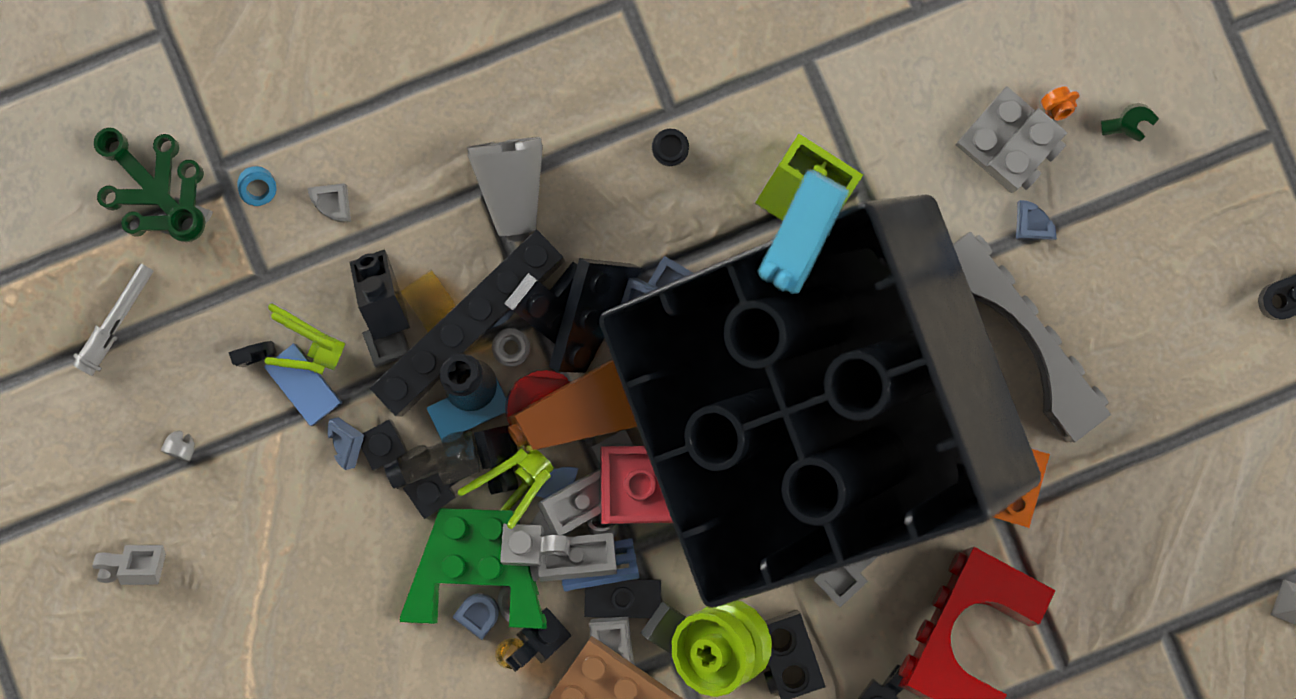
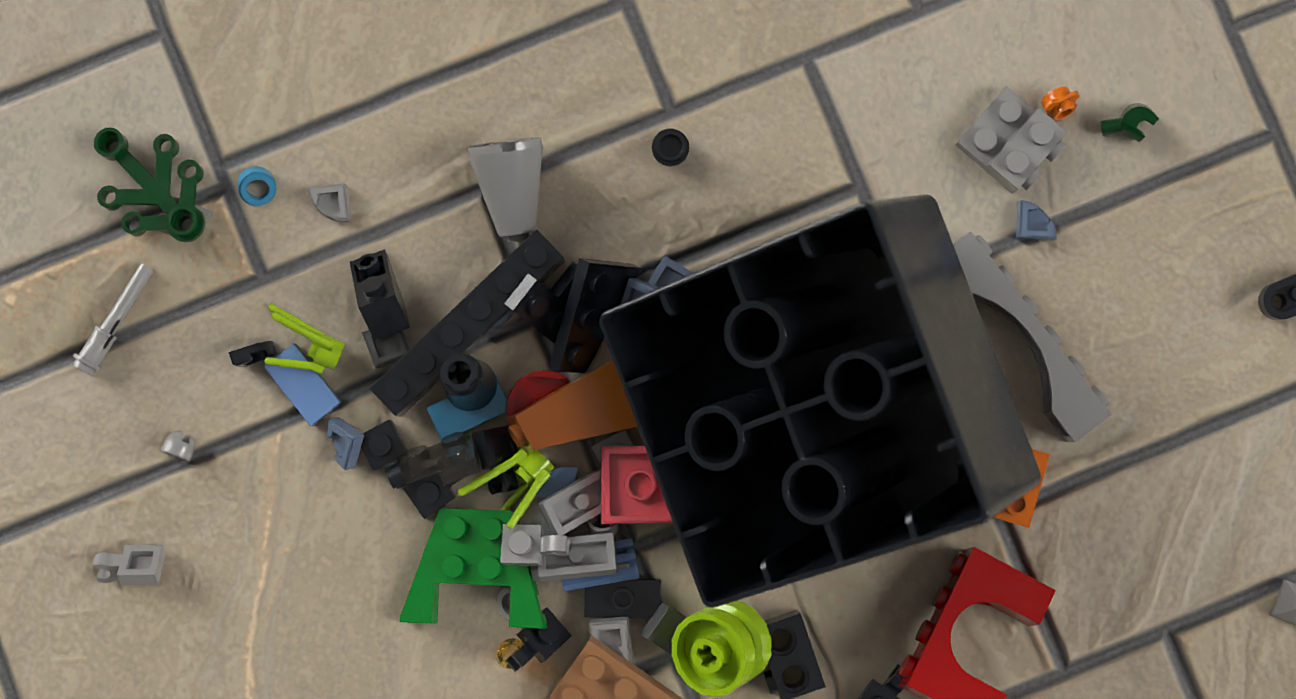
(428, 299): clear yellow slope -> none
(478, 614): sand blue tile -> none
(499, 344): light grey plate -> none
(790, 172): lime slope -> none
(803, 232): medium azure hinge -> none
(843, 582): light grey plate -> none

